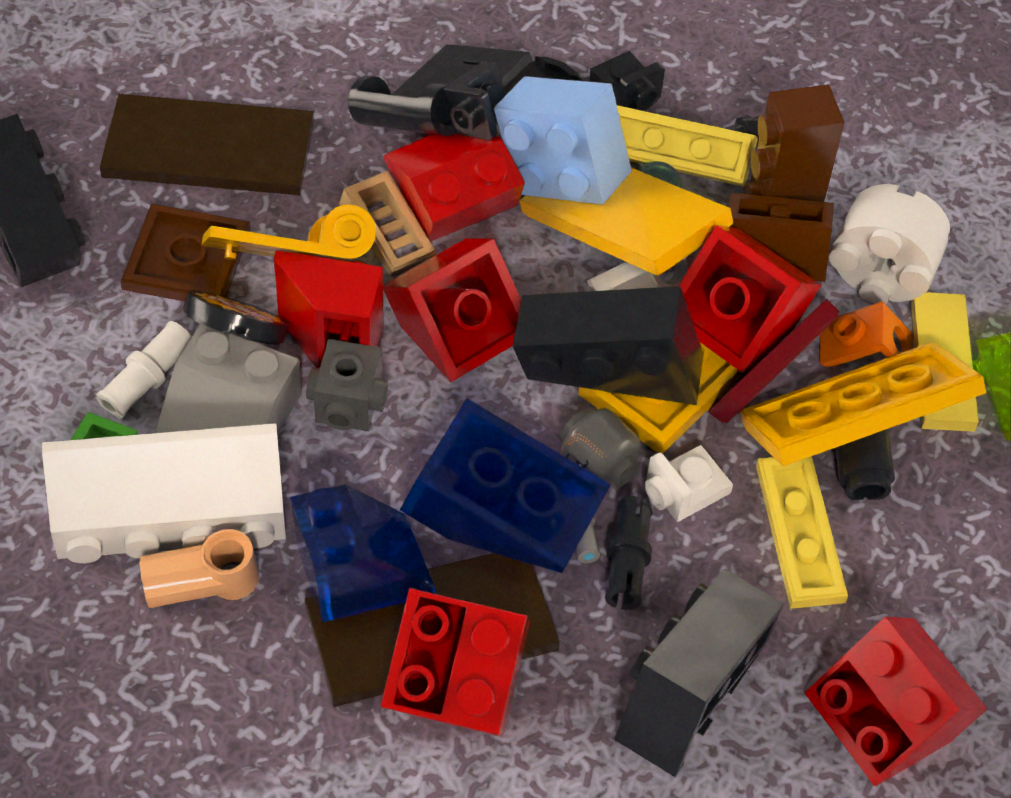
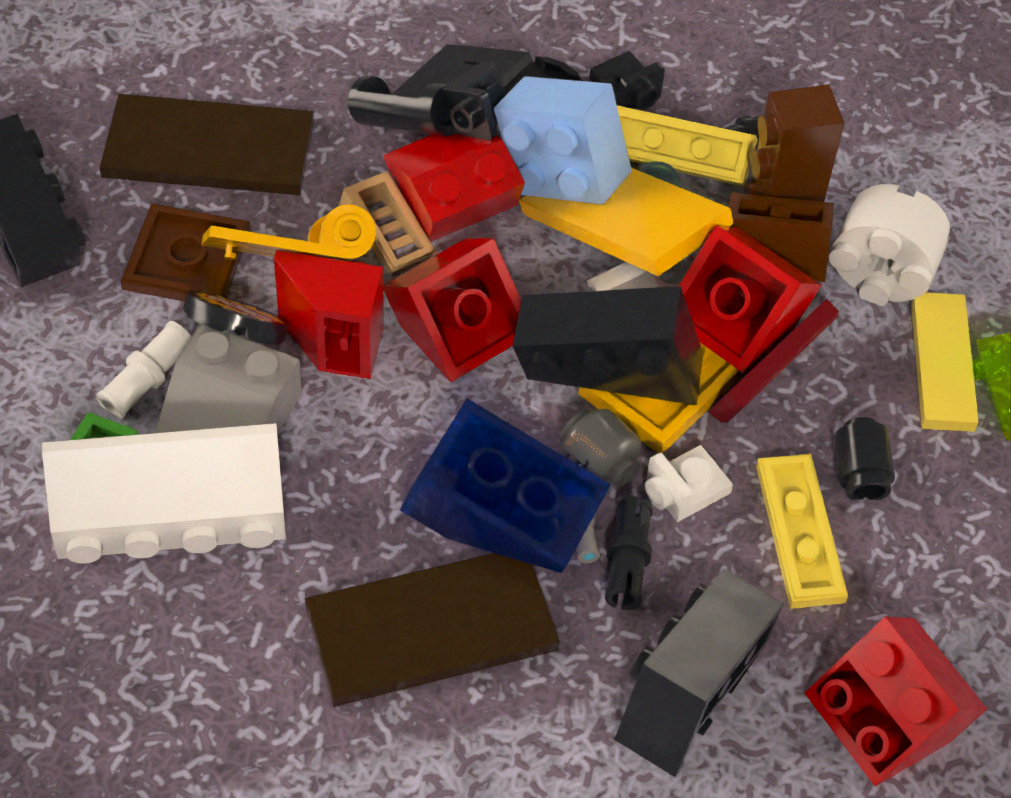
(196, 570): light nougat piece -> none
(348, 385): dark grey brick -> none
(356, 552): clear blue slope -> none
(456, 662): red slope -> none
(861, 402): yellow tile -> none
(863, 334): orange bracket -> none

